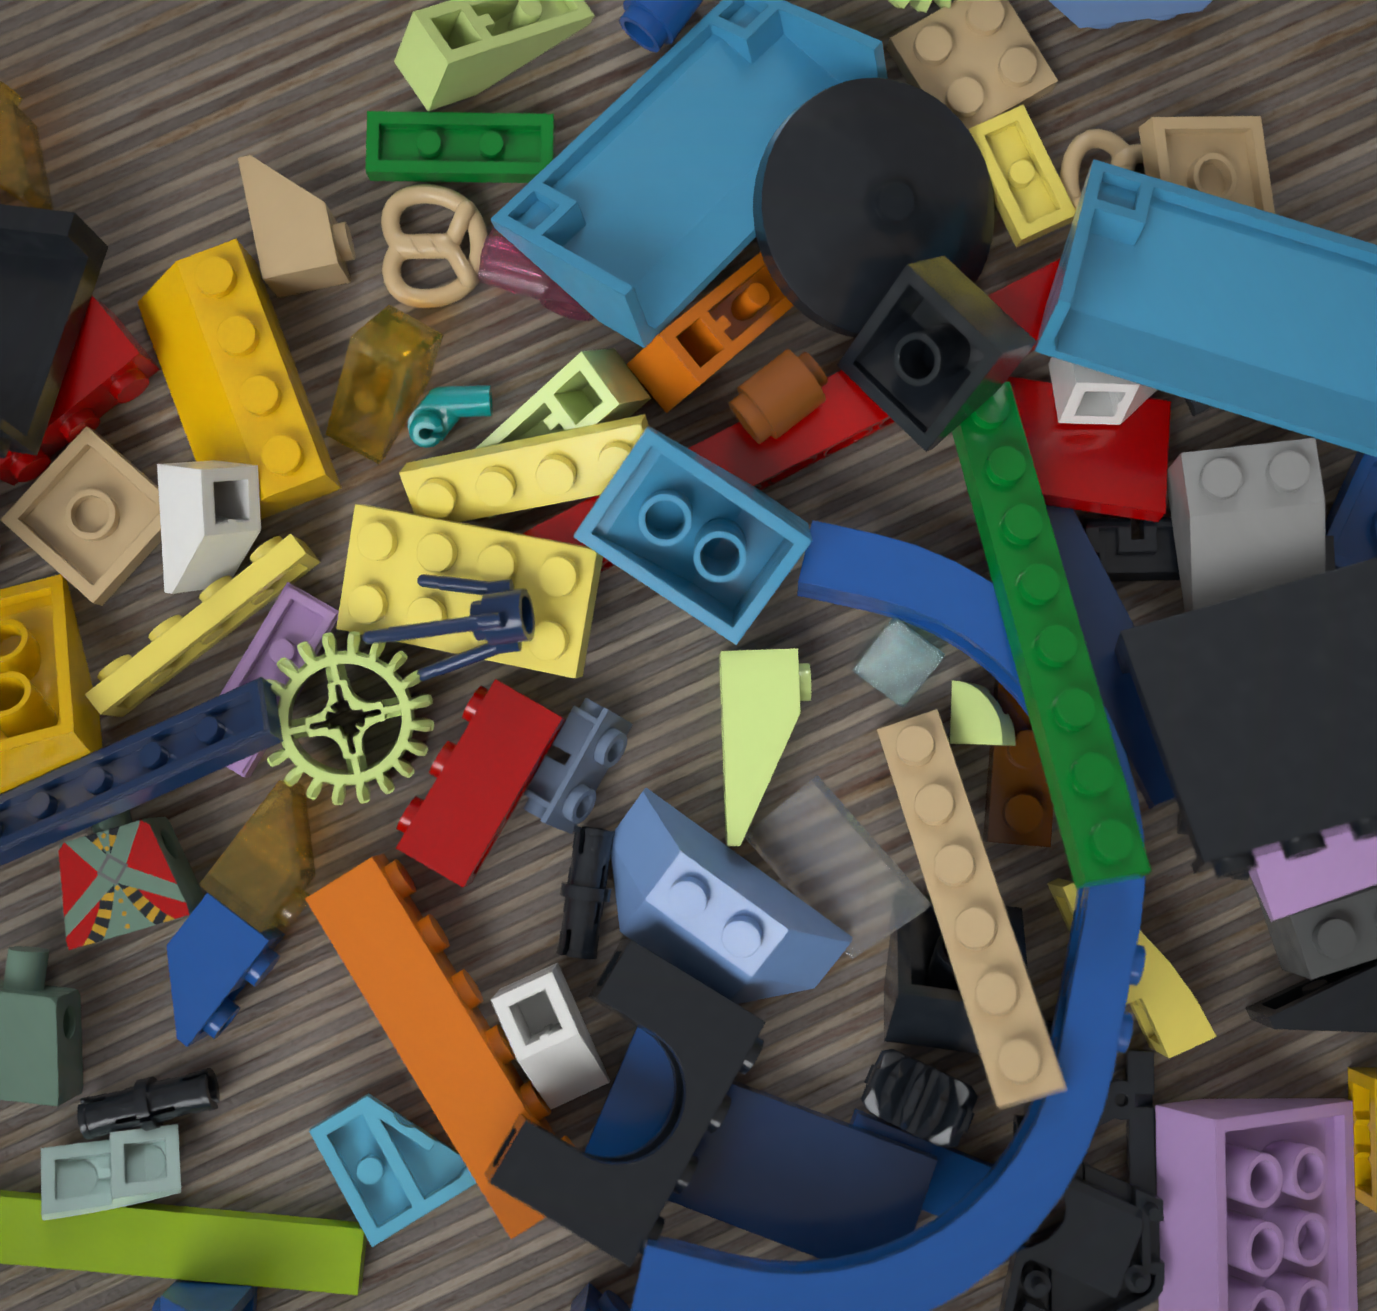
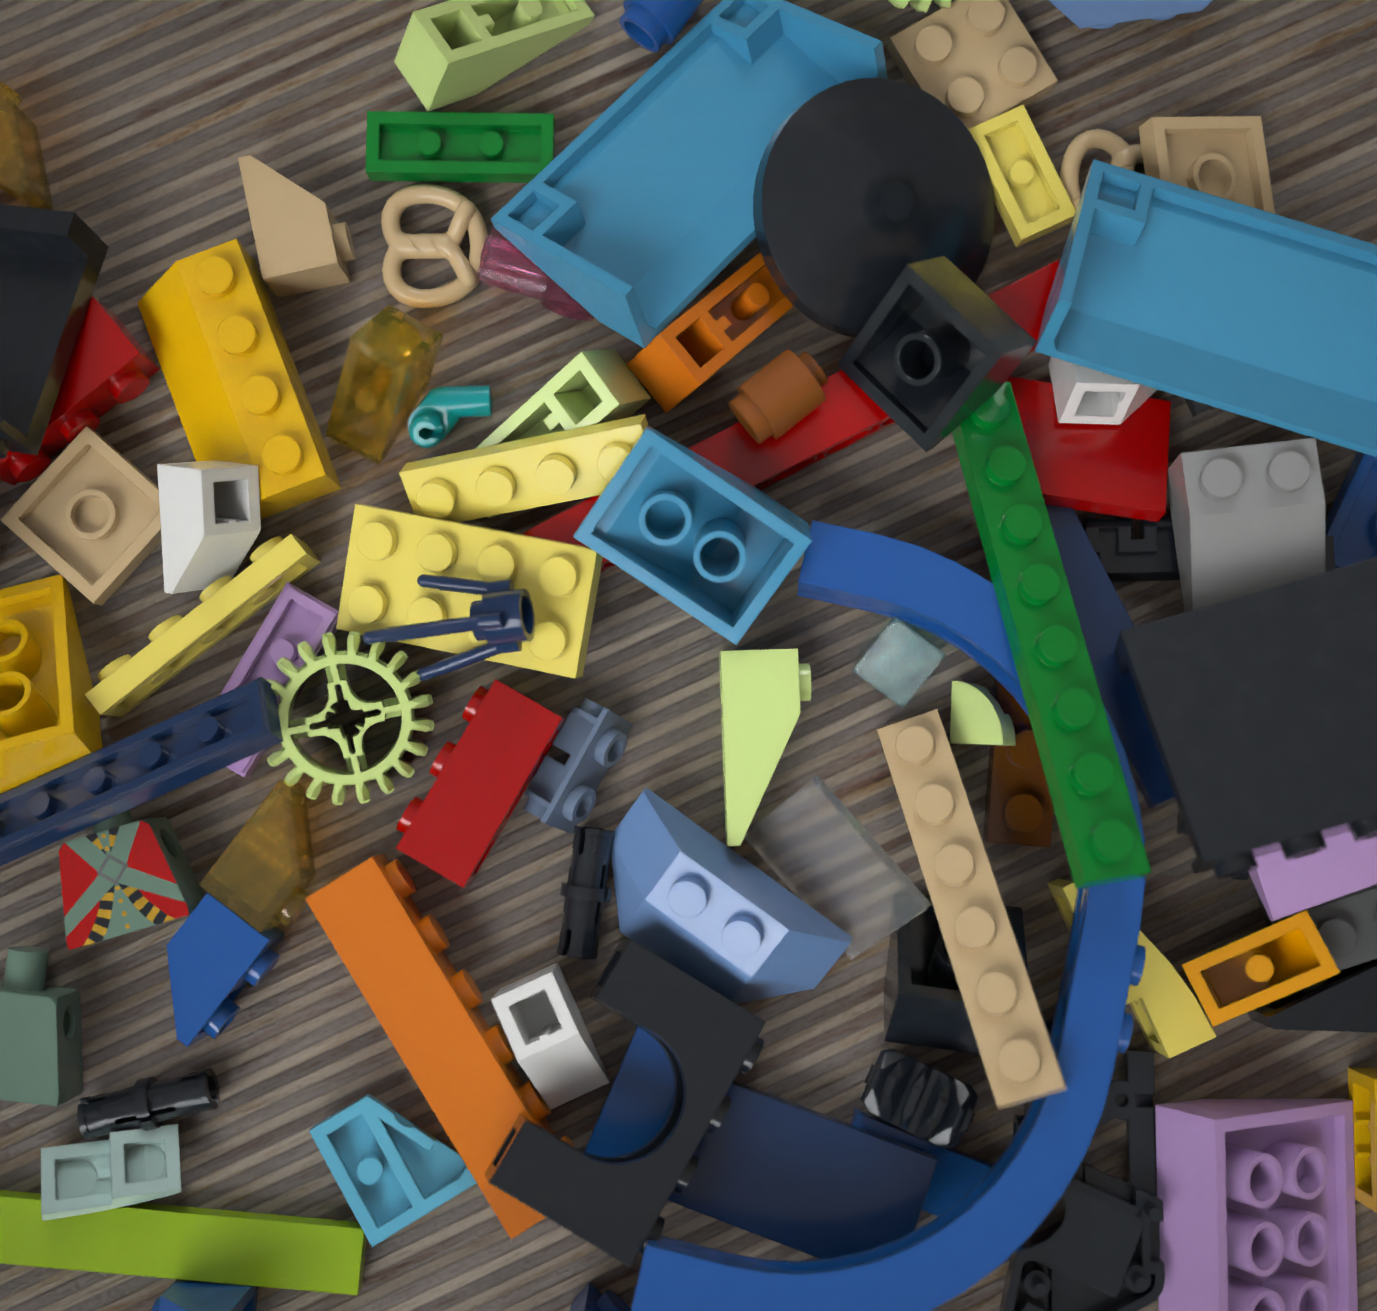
(1260, 968): none -> light orange slope

